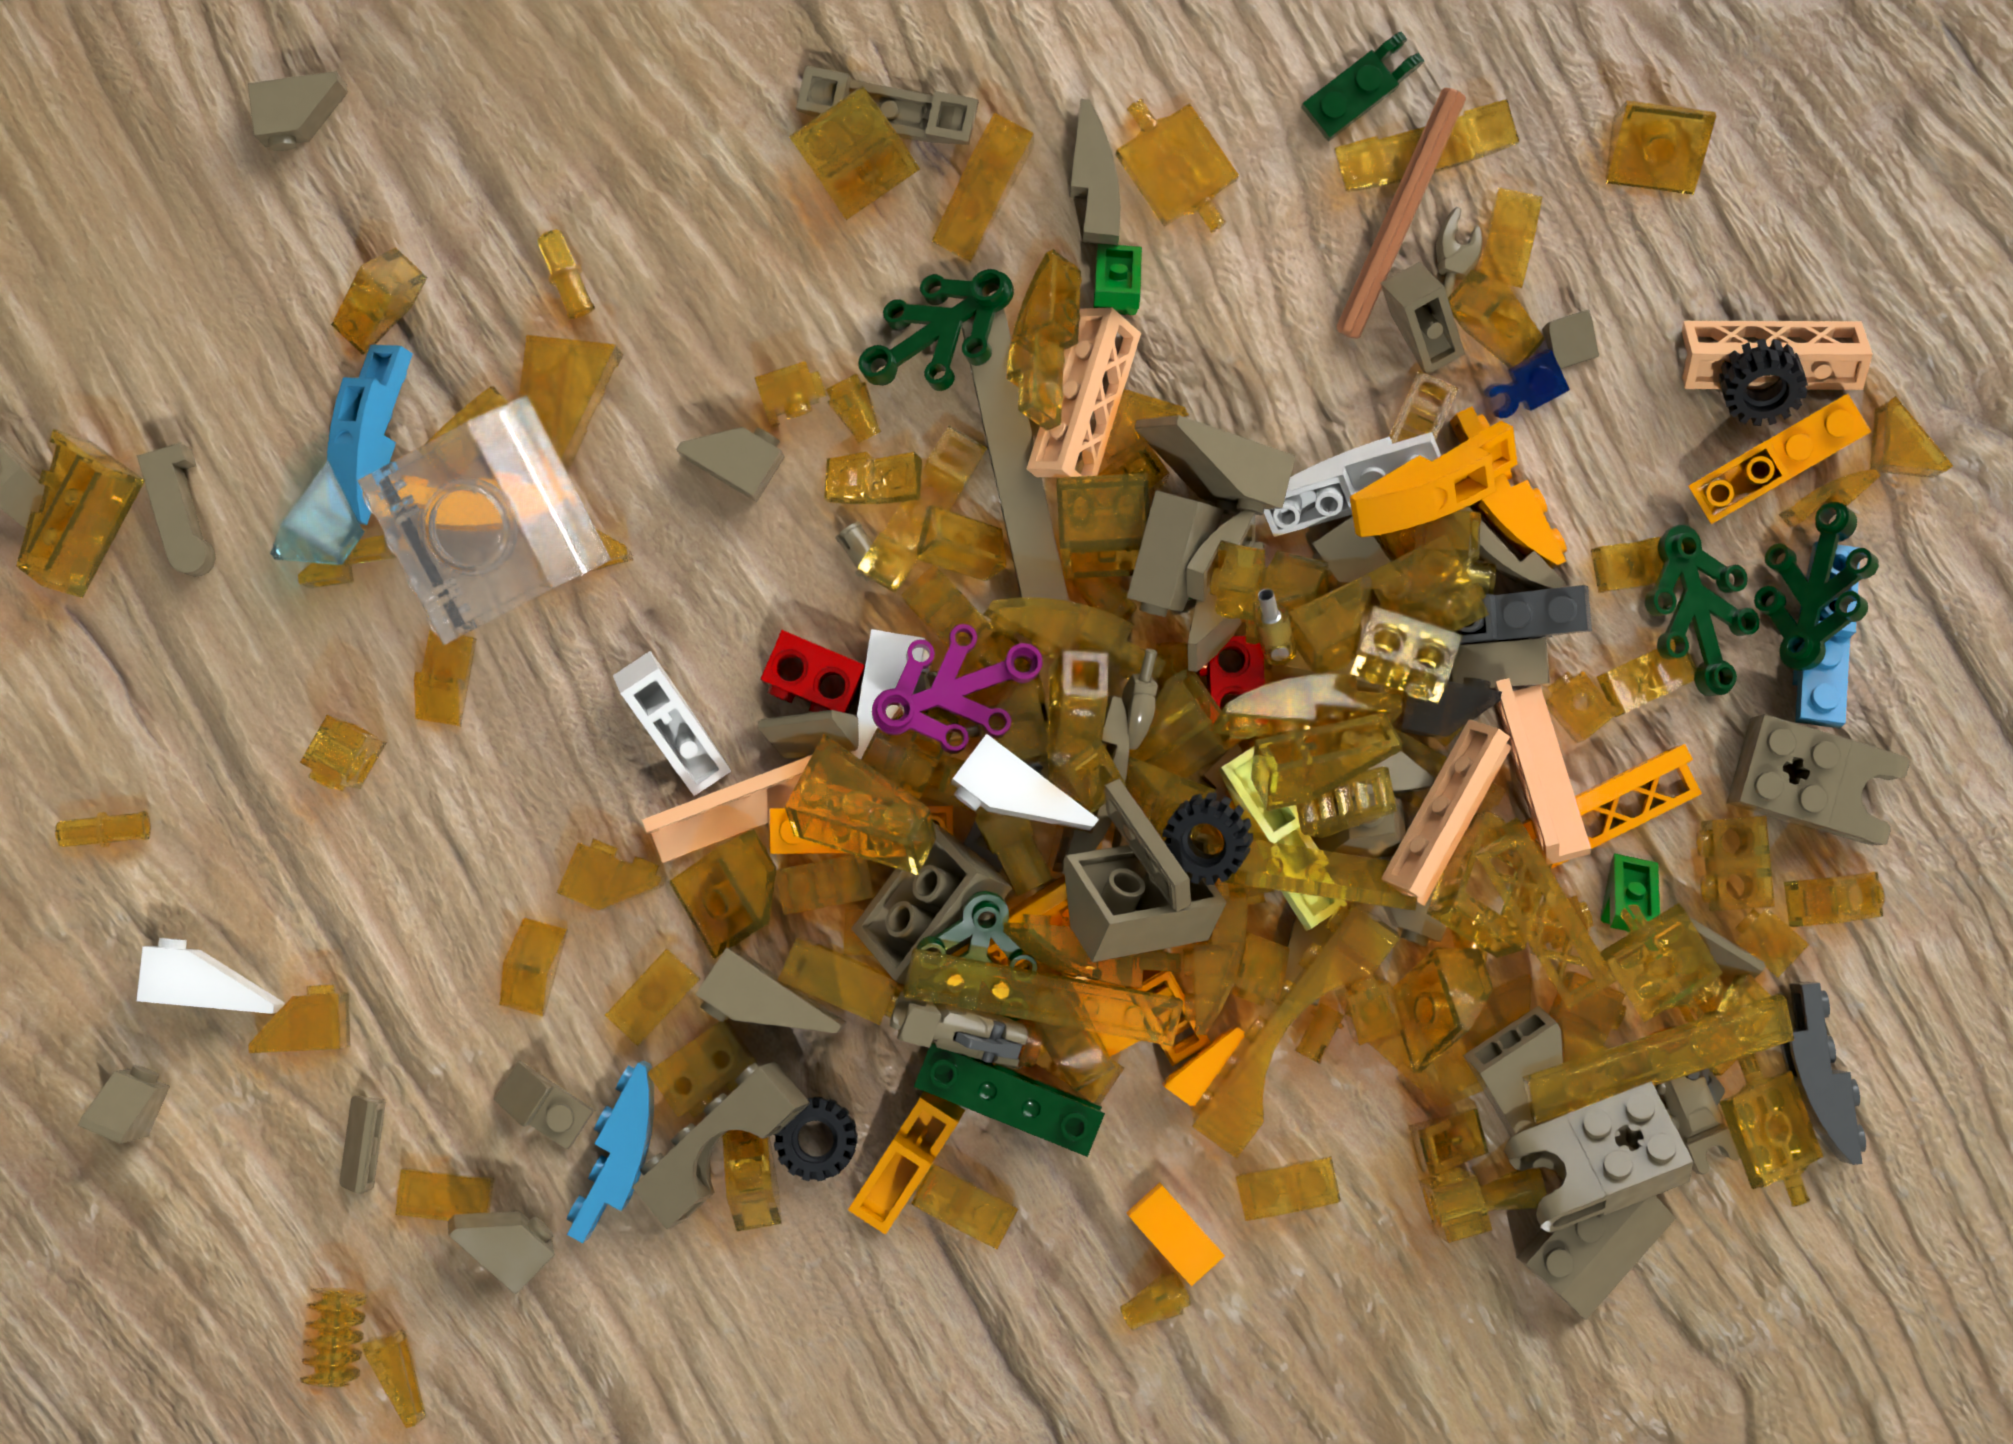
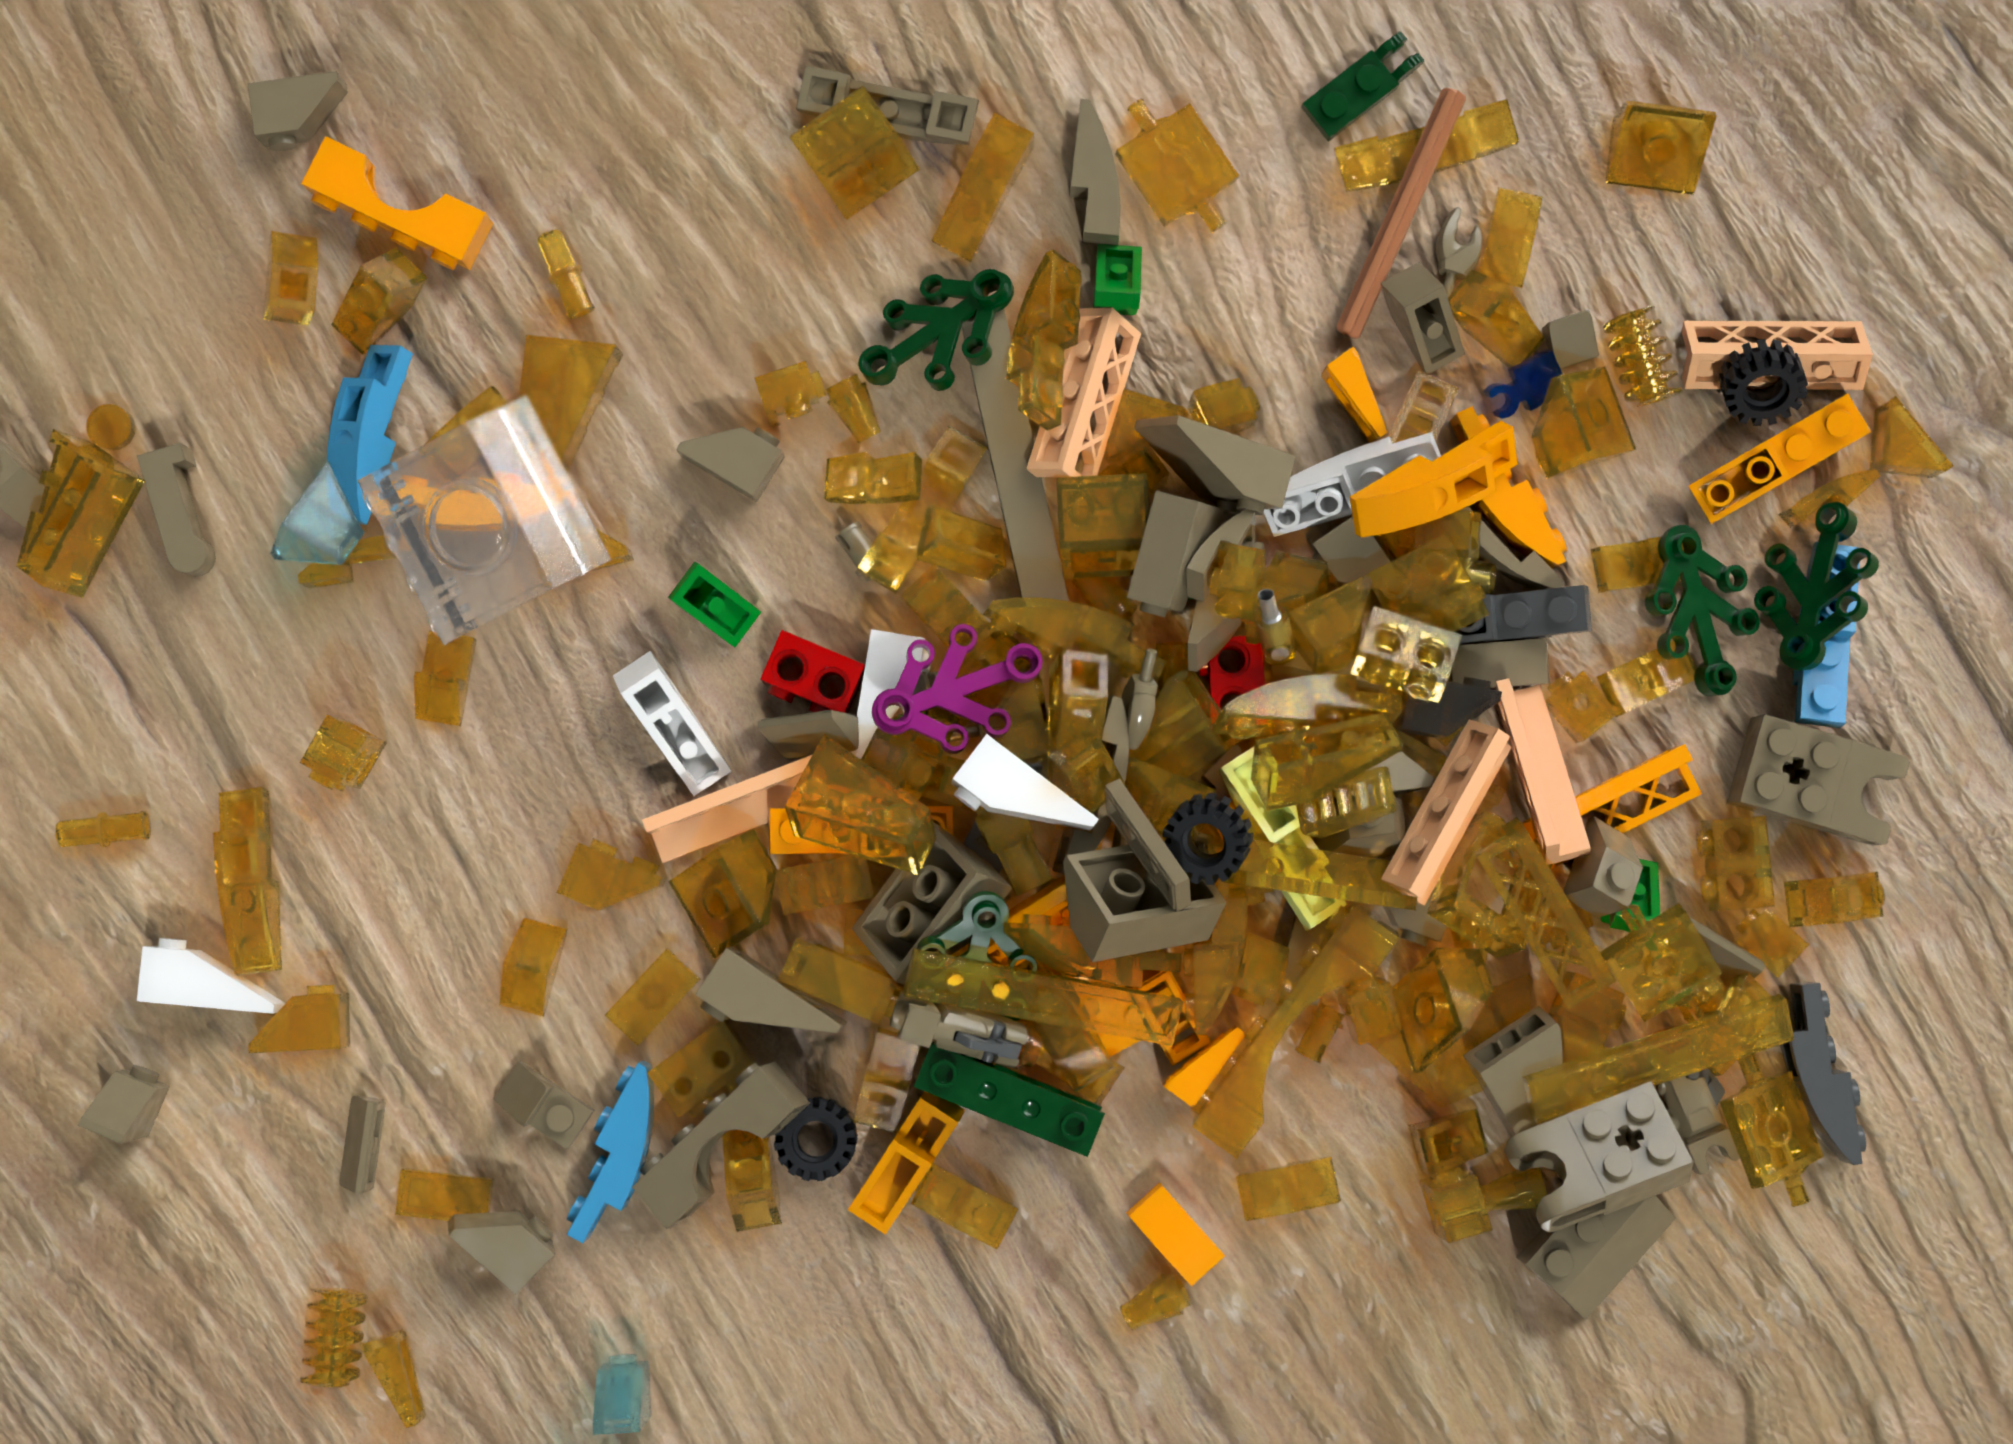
(110, 427): none -> clear yellow tile
(245, 882): none -> clear yellow slope
(291, 278): none -> clear yellow slope
(446, 228): none -> light orange arch
(622, 1395): none -> clear light blue slope
(714, 604): none -> green slope
(886, 1082): none -> clear yellow slope
(1225, 406): none -> clear yellow slope
(1351, 387): none -> light orange slope
(1580, 423): none -> clear yellow slope
(1606, 877): none -> dark tan slope
(1641, 357): none -> clear yellow piece

